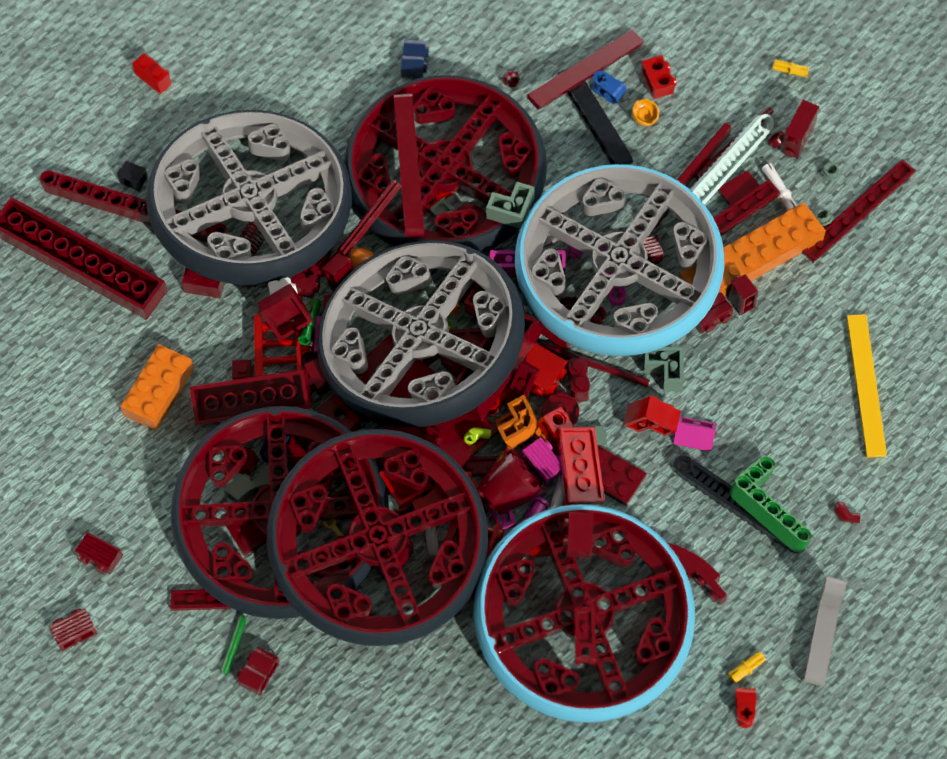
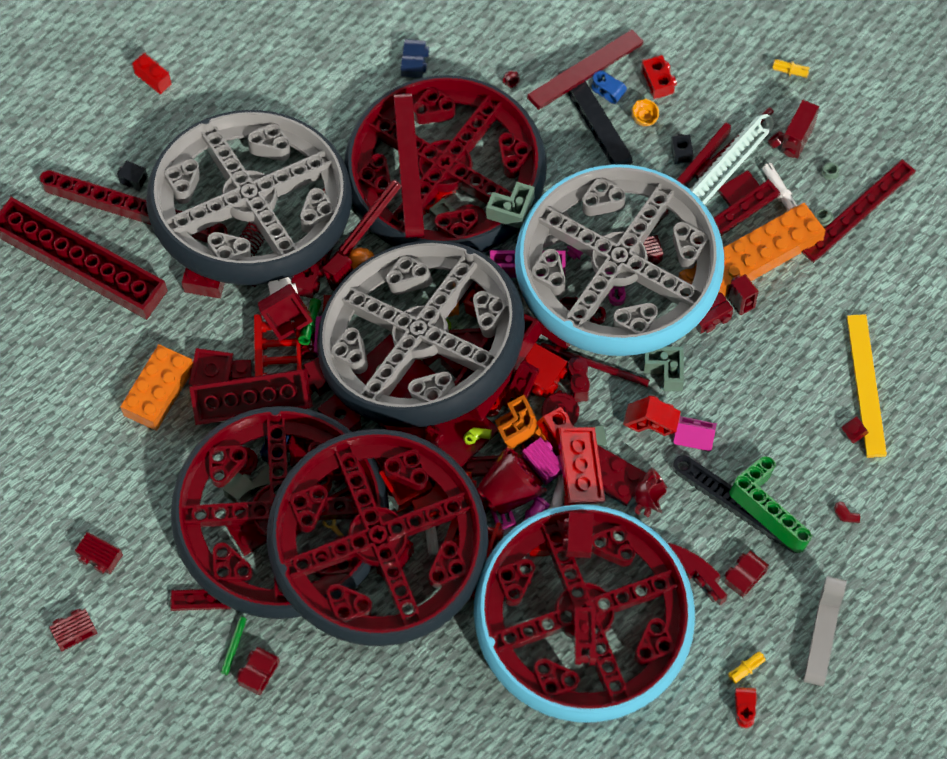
(210, 366): none -> dark red plate
(649, 492): none -> dark red helmet
(682, 155): none -> black brick
(746, 573): none -> dark red brick
(855, 430): none -> dark red plate

